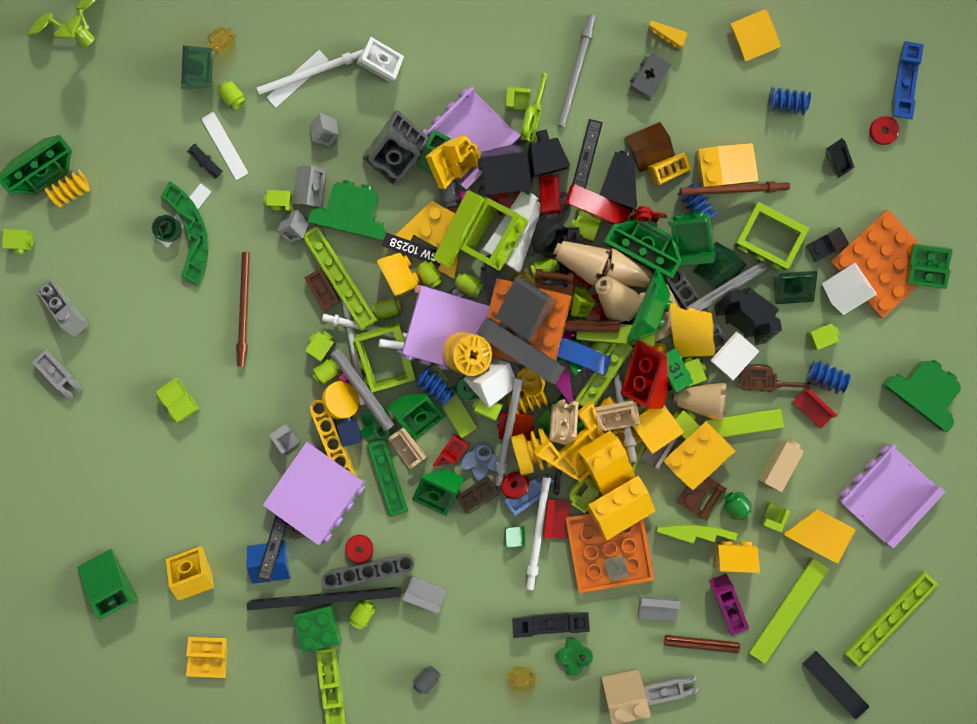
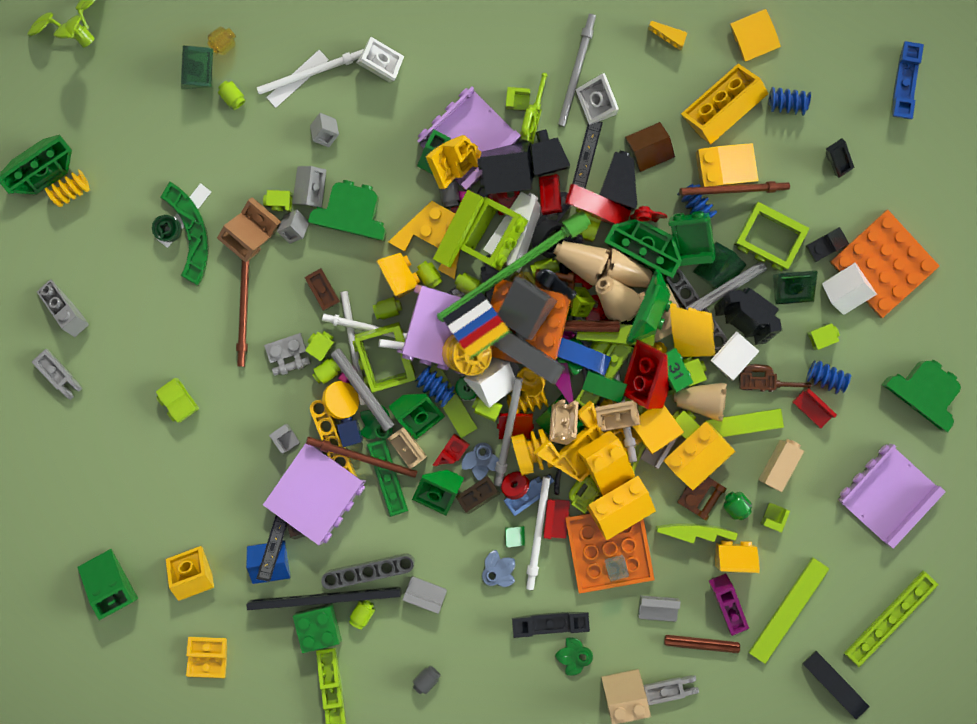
(17, 240): lime brick -> none
(205, 161): black pin -> none
(224, 145): white sticker -> none
(249, 230): none -> medium nougat piece
(284, 349): none -> light grey plate
(326, 446): none -> copper bar
(339, 278): lime tile -> none
(365, 543): red piece -> none
(396, 148): dark grey slope -> none
(410, 248): black sticker -> none
(472, 316): none -> flag
(500, 568): none -> sand blue plate
(521, 679): clear yellow head -> none
(549, 279): none -> black piece
(597, 99): none -> white slope
(604, 386): none -> green slope
(657, 67): dark grey brick -> none
(657, 171): yellow slope -> none
(725, 103): none -> yellow slope
(822, 534): yellow slope -> none
(892, 130): red piece -> none
(929, 266): green slope -> none

